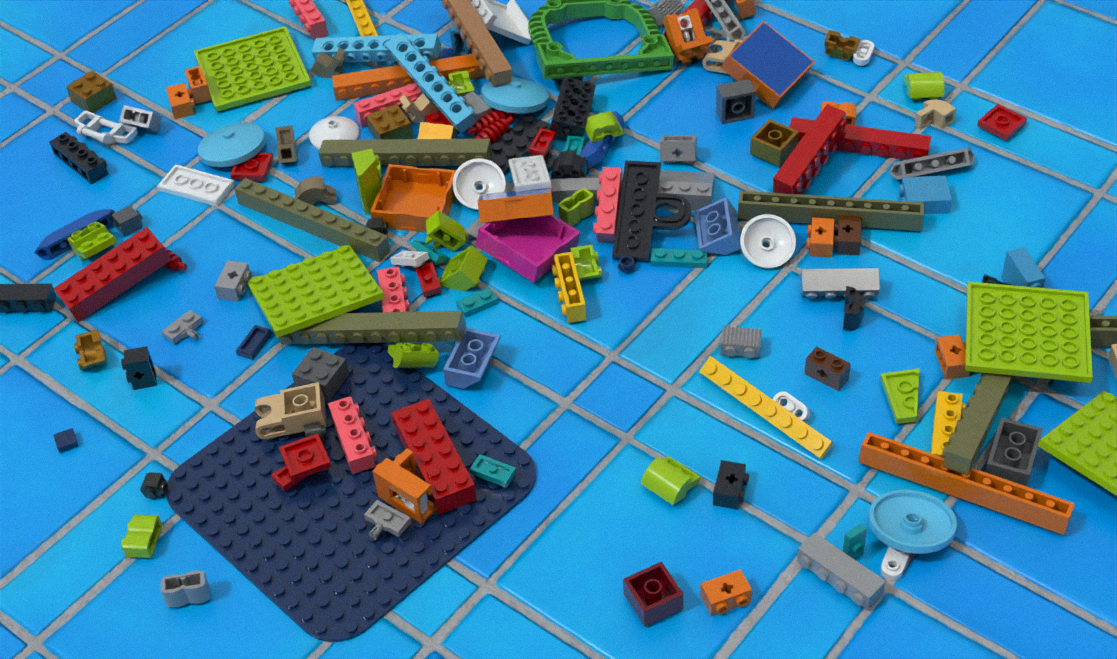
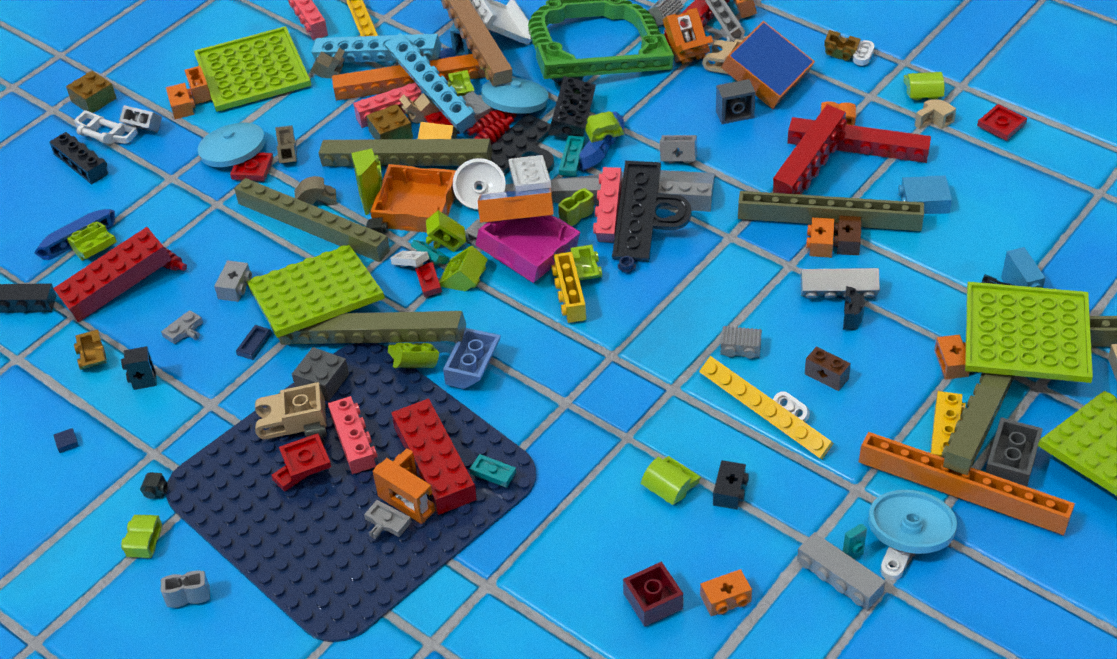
(127, 220): dark grey brick -> none
(196, 185): white tile -> none
(333, 129): white dish -> none
(391, 284): coral brick -> none
(477, 302): teal plate -> none
(542, 142): red plate -> none
(569, 163): black cylinder -> none
(678, 258): teal plate -> none
(718, 228): medium blue slope -> none
(773, 231): white dish -> none
(774, 142): pearl gold brick -> none
(902, 394): lime wing -> none
(932, 163): light grey brick -> none

